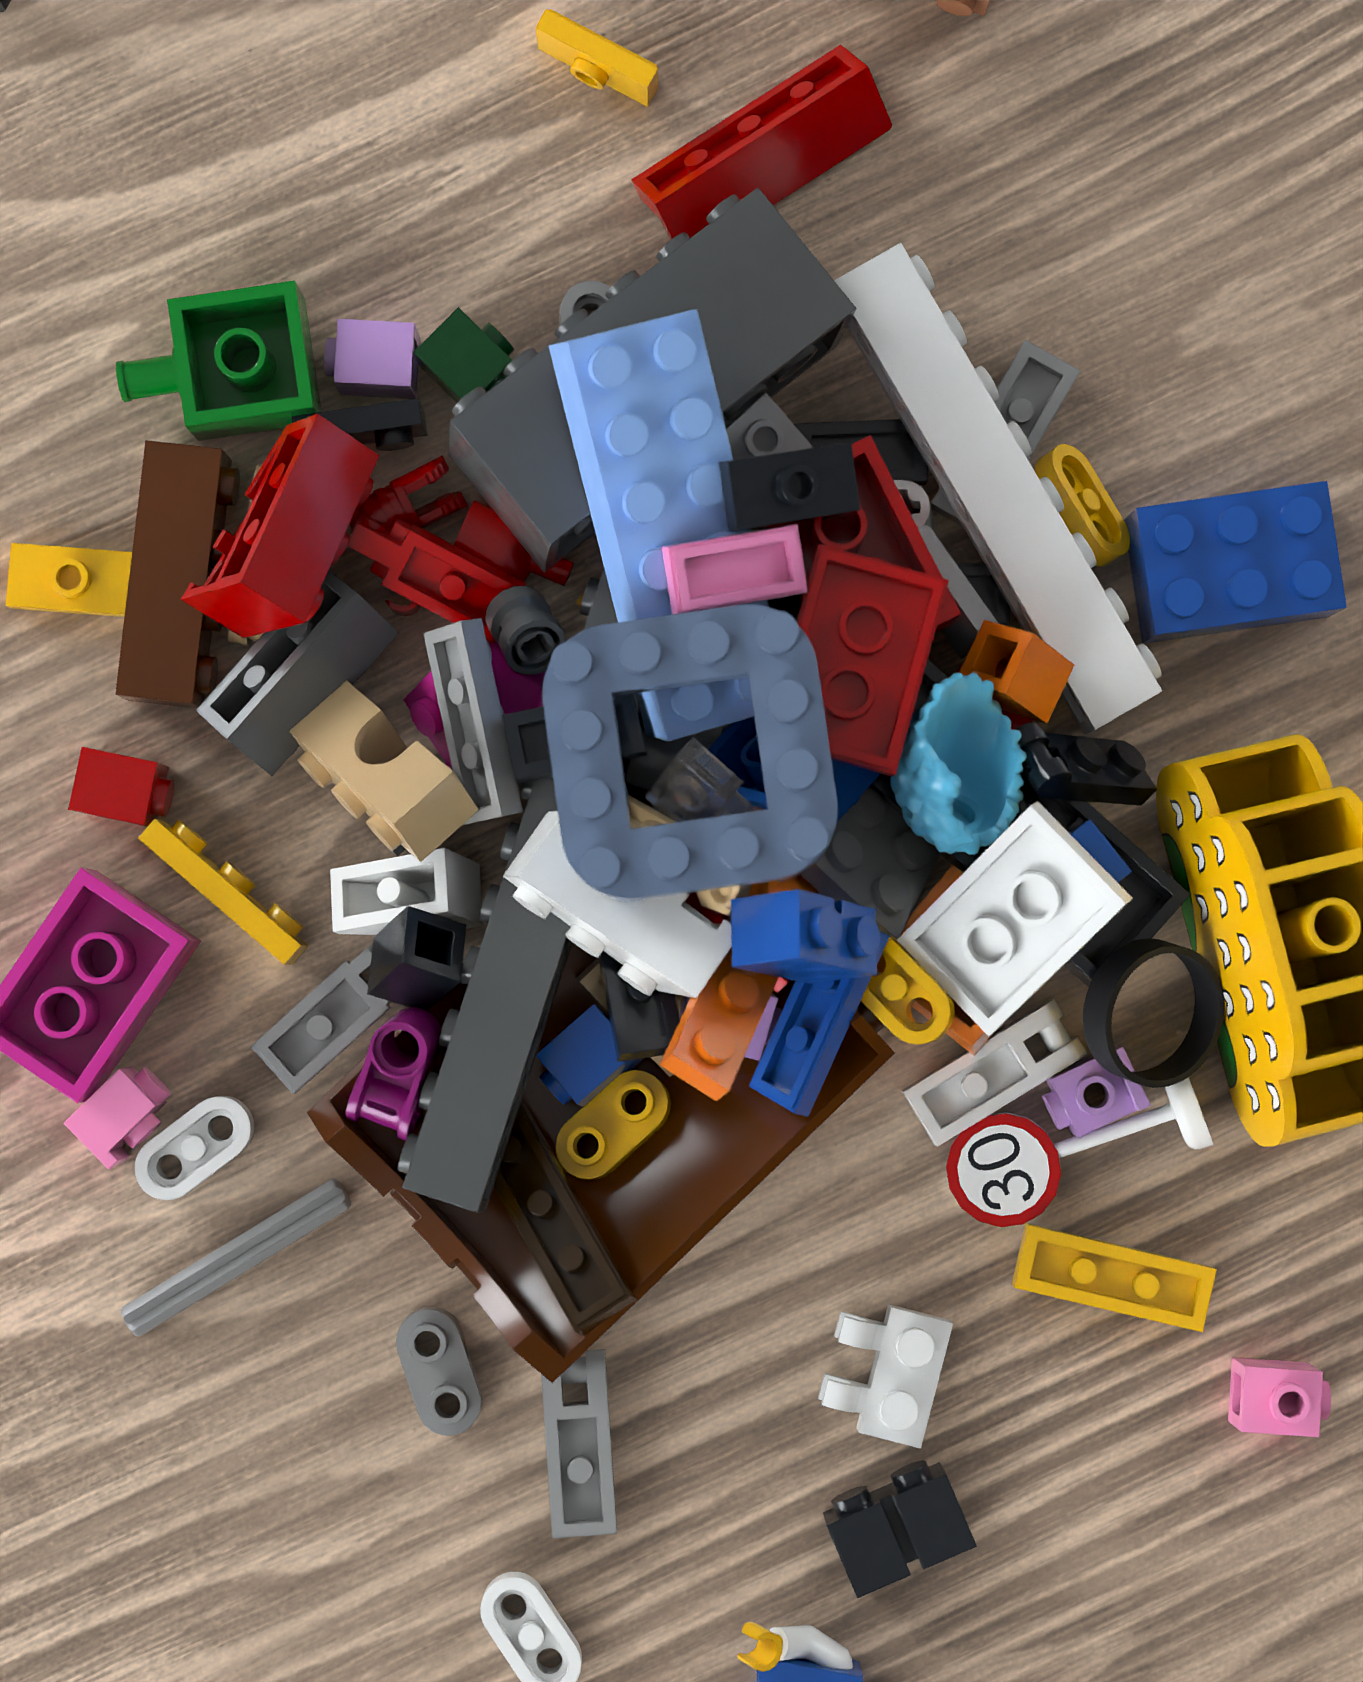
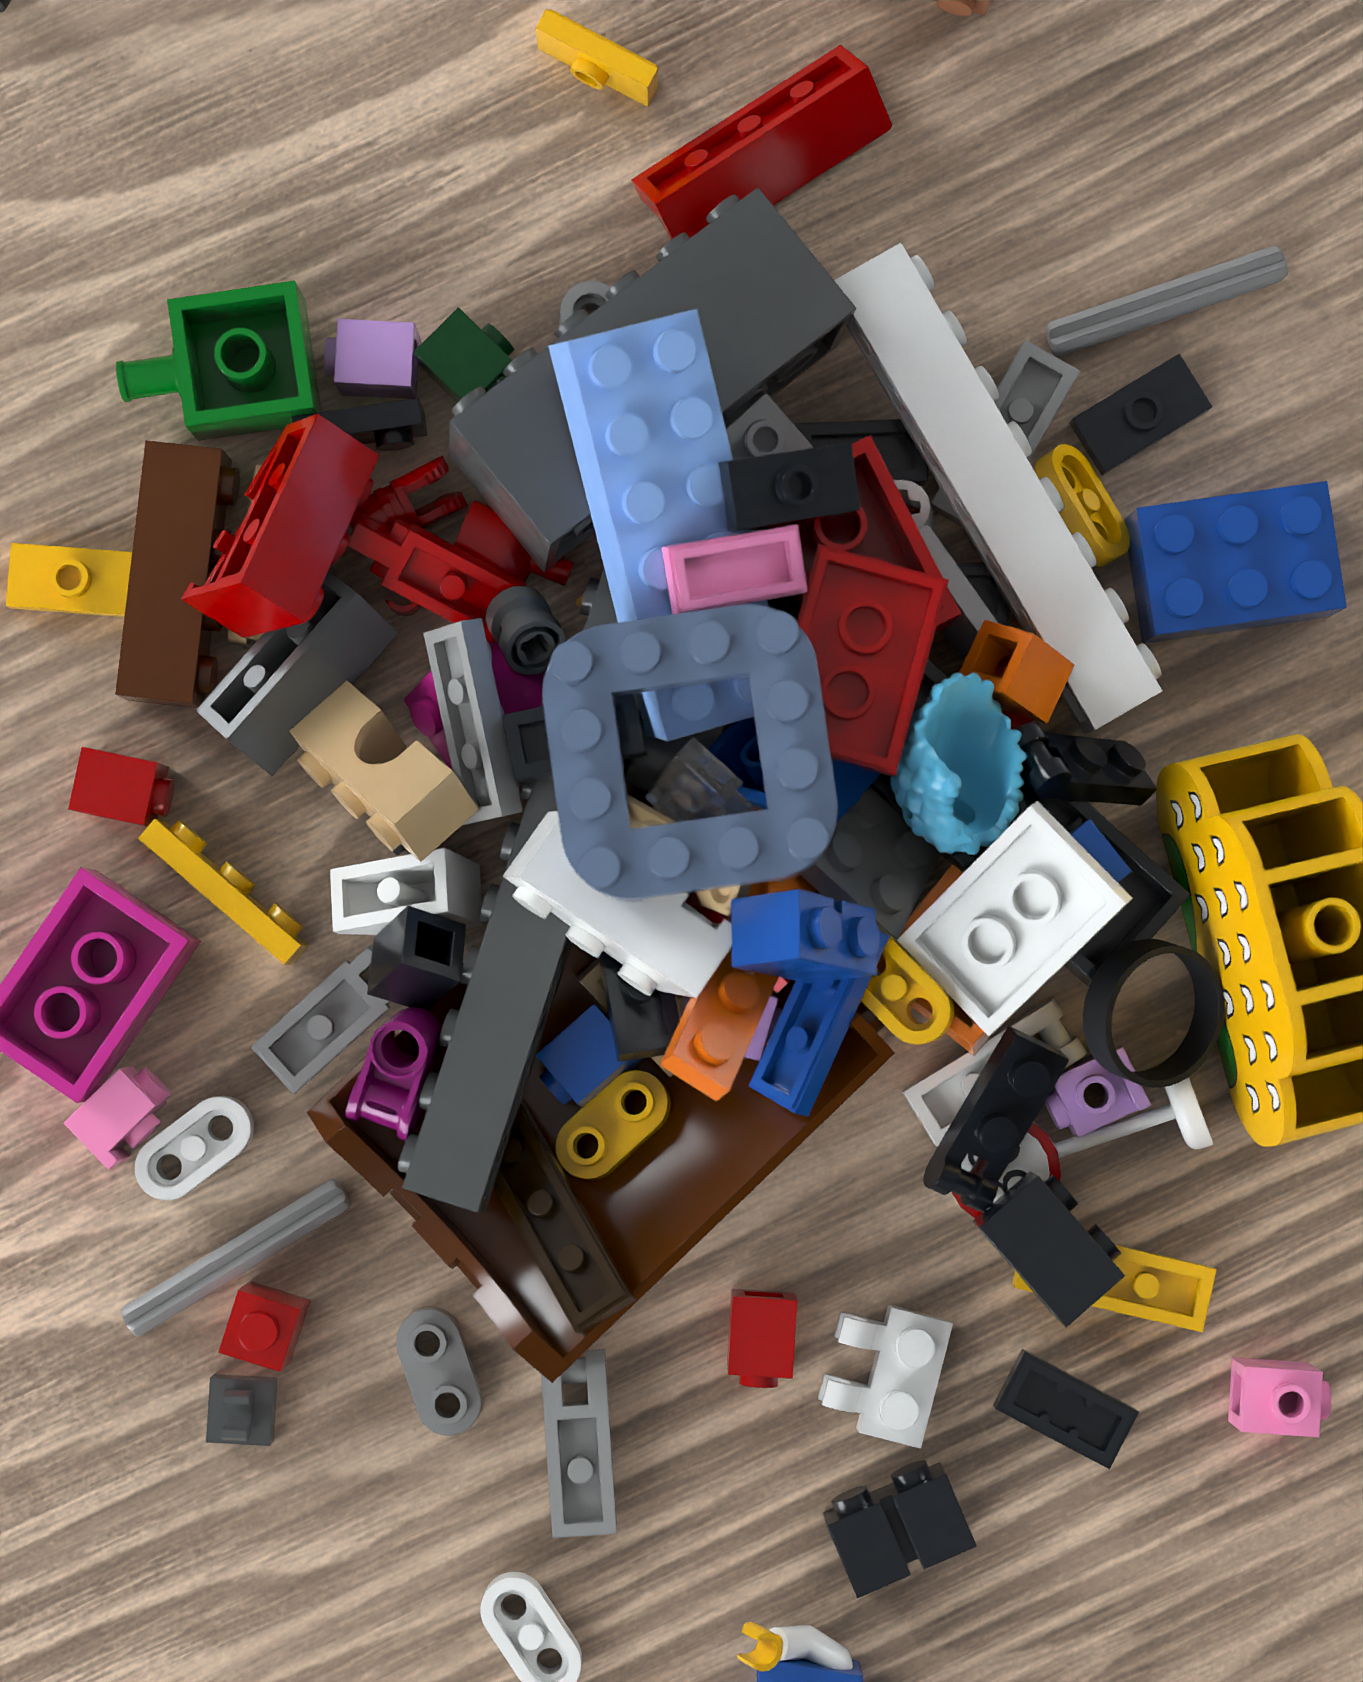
(241, 1410): none -> dark grey tile
(264, 1326): none -> red brick
(761, 1336): none -> red brick
(995, 1118): none -> black plate
(1050, 1247): none -> black piece
(1065, 1408): none -> black plate
(1140, 414): none -> black plate
(1166, 301): none -> light grey axle

